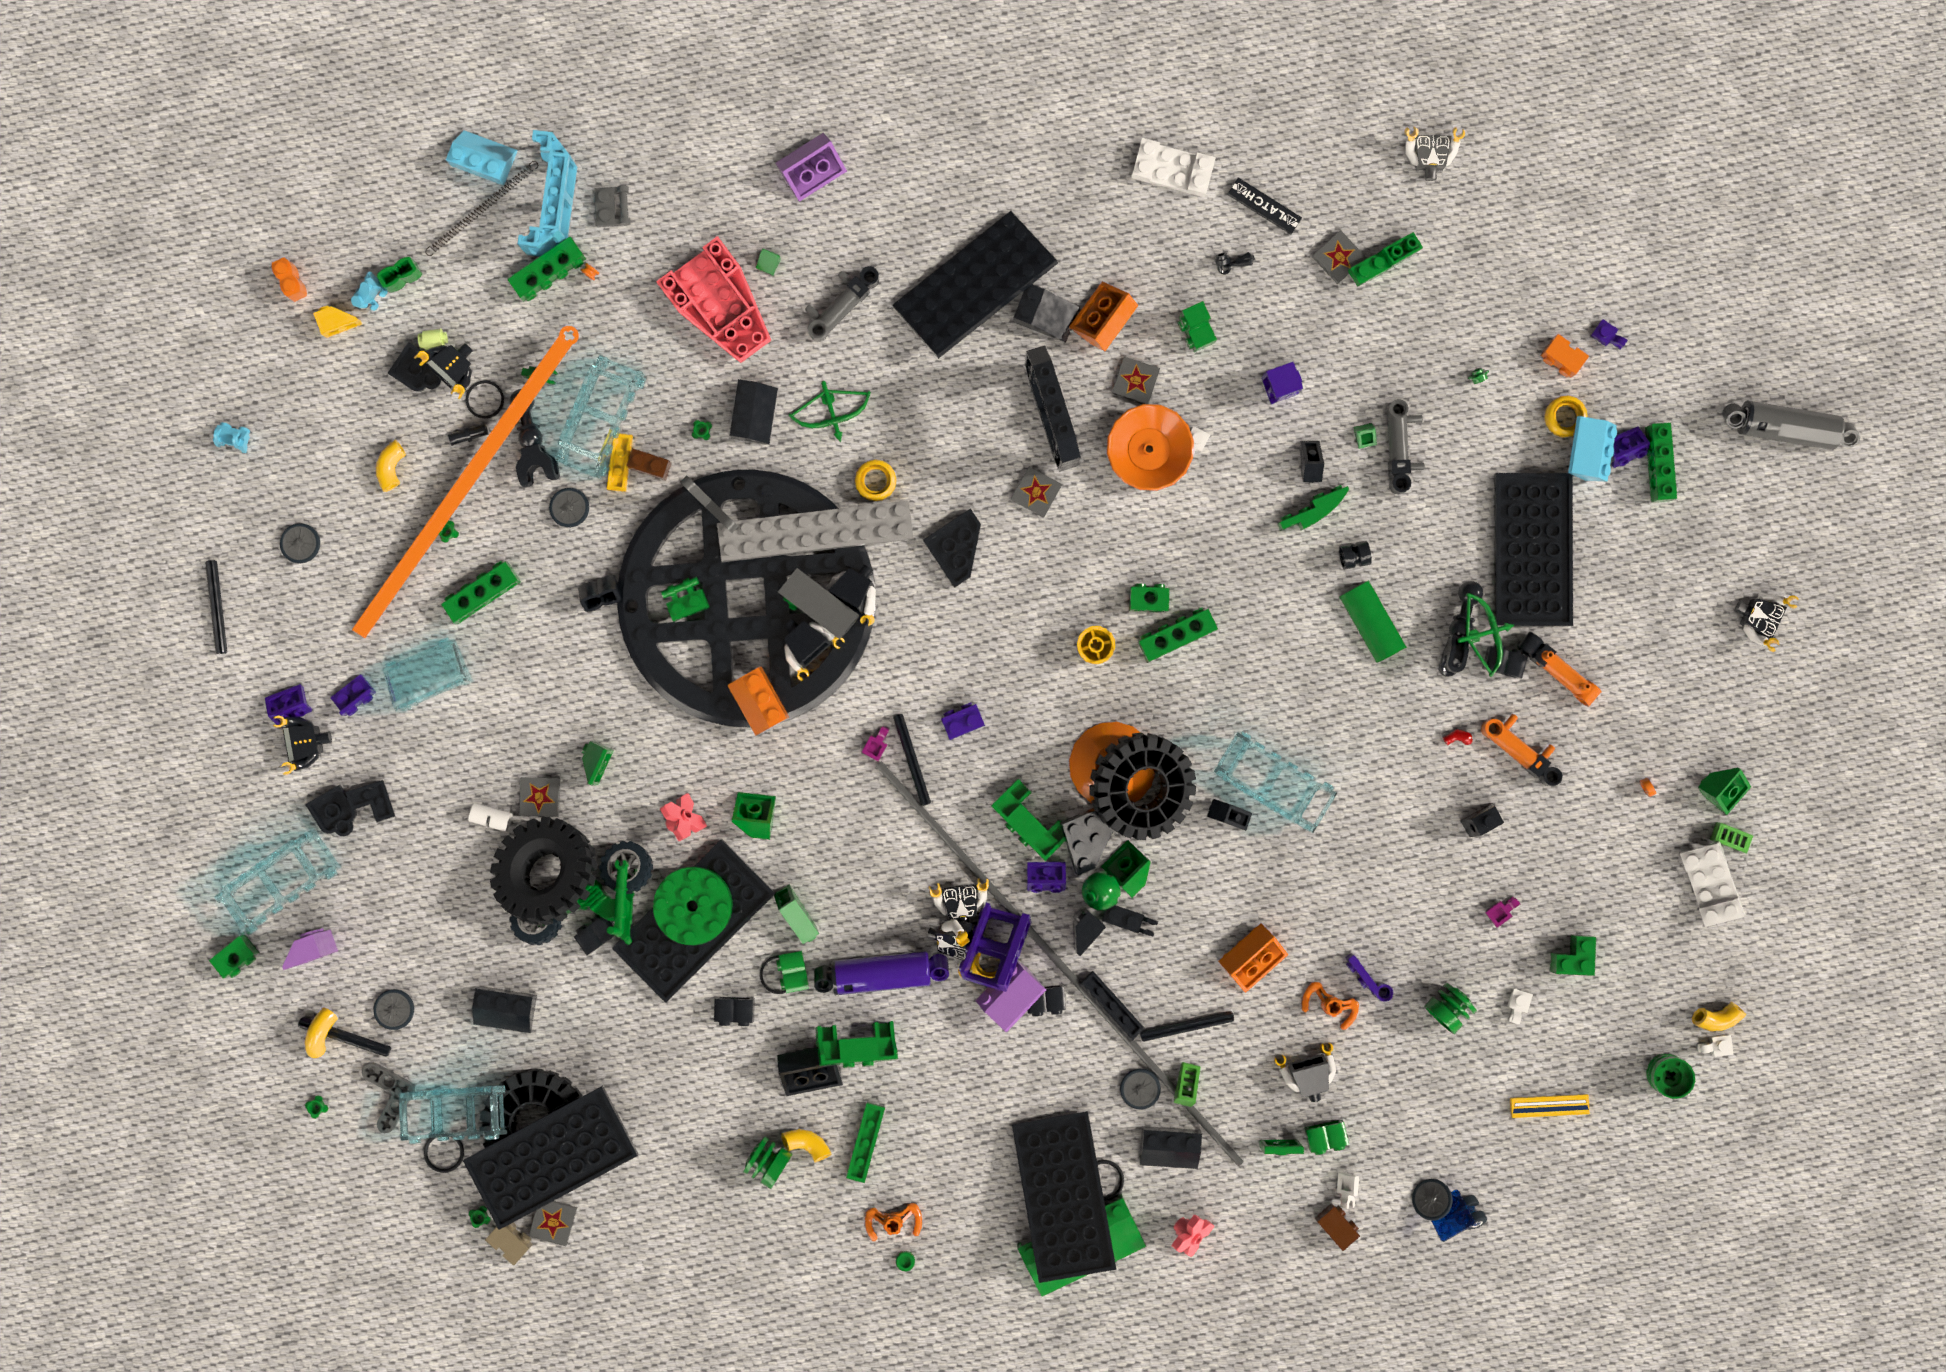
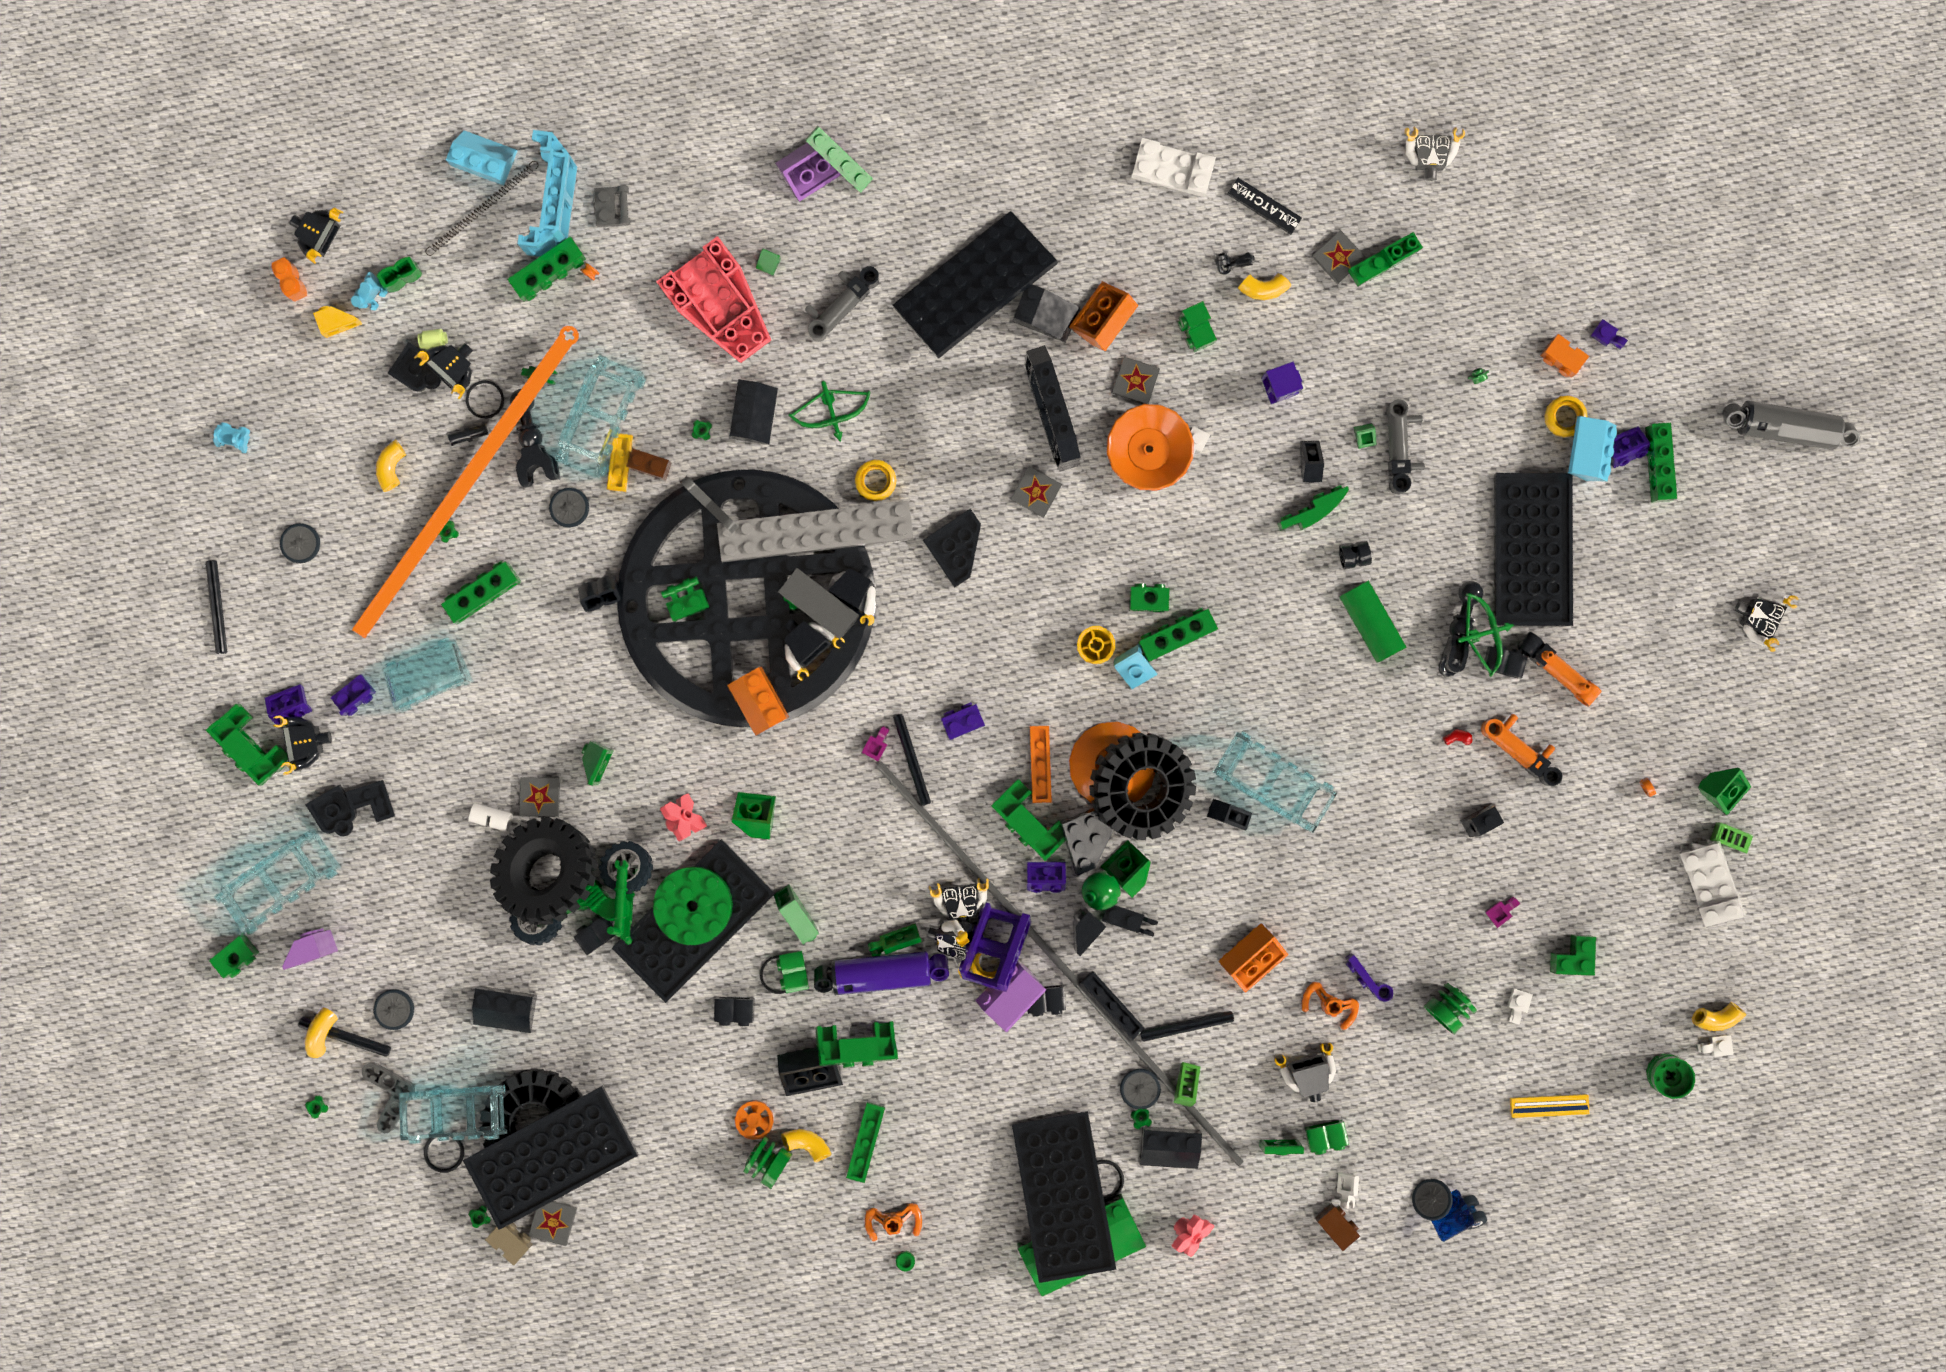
(243, 749): none -> green bracket
(316, 231): none -> torso
(754, 1120): none -> orange piece
(838, 159): none -> plate
(895, 940): none -> green plate
(1040, 764): none -> orange plate
(1134, 667): none -> medium azure piece
(1144, 1113): none -> green plate
(1264, 290): none -> yellow cylinder

